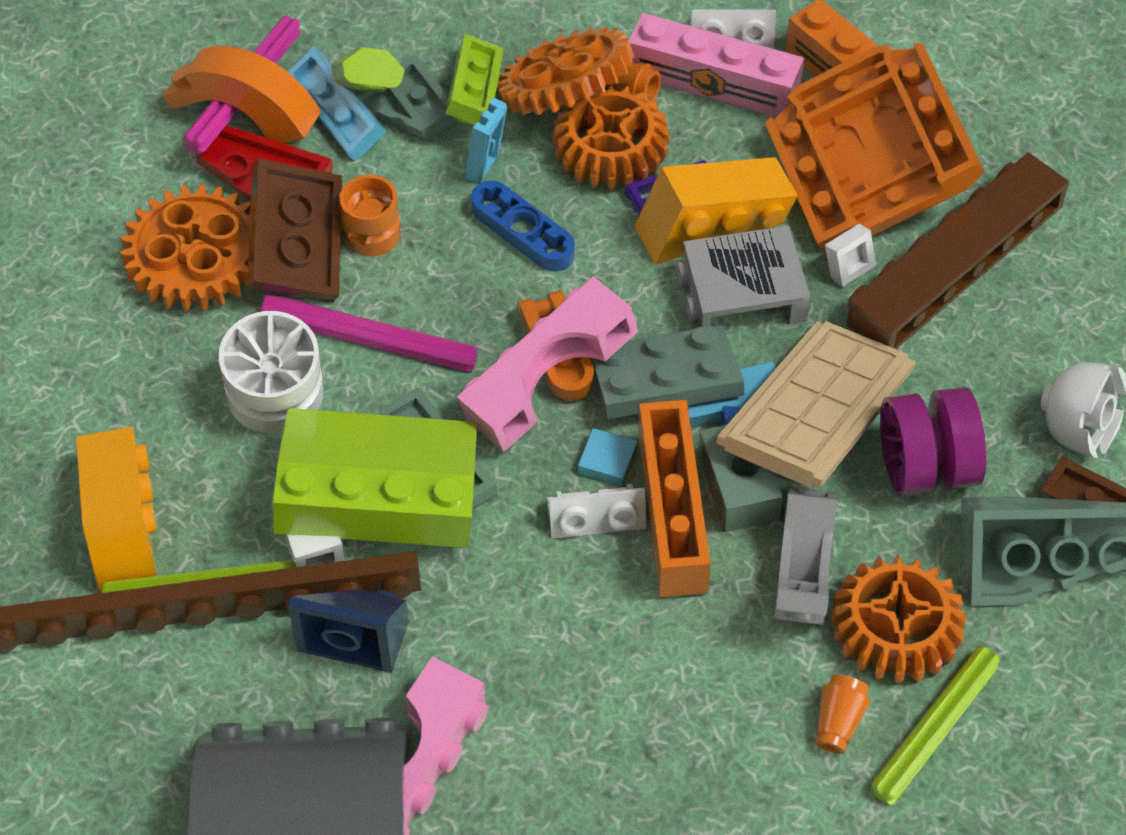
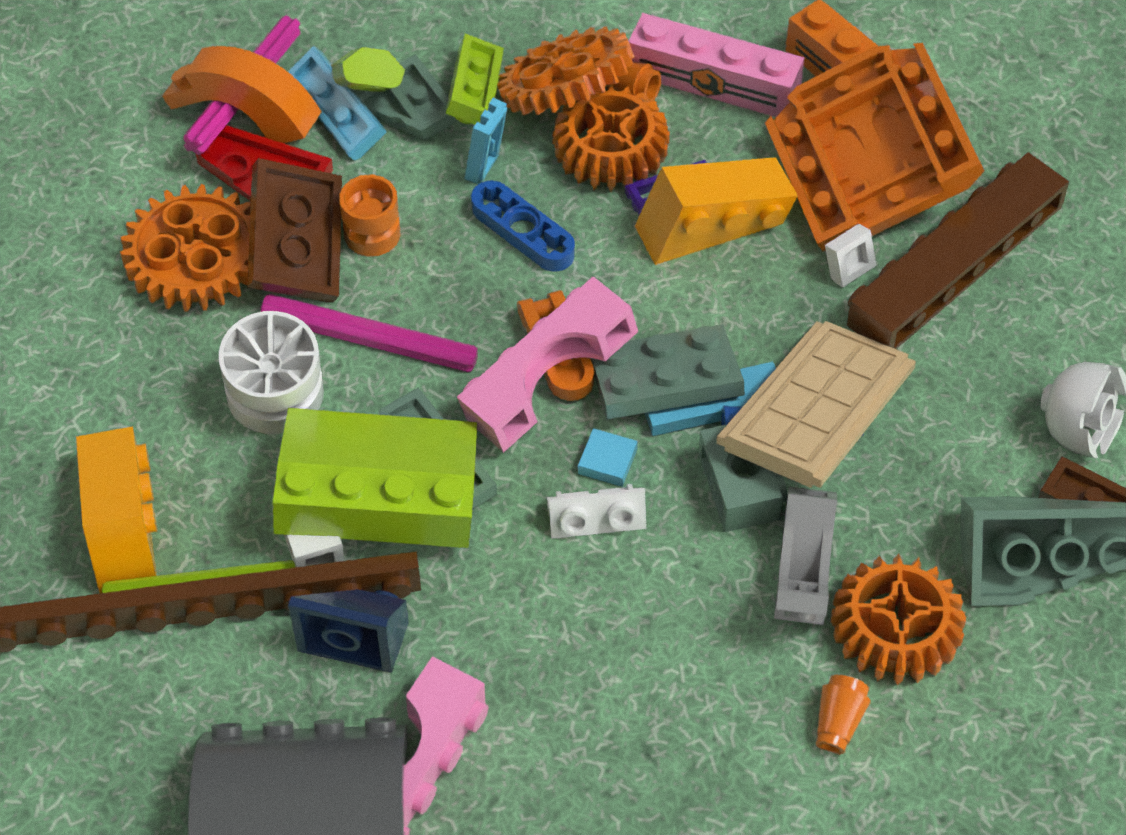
(673, 499): orange brick -> none
(743, 275): light grey panel -> none
(745, 25): white hinge -> none
(933, 441): magenta wheel -> none
(934, 725): lime axle -> none

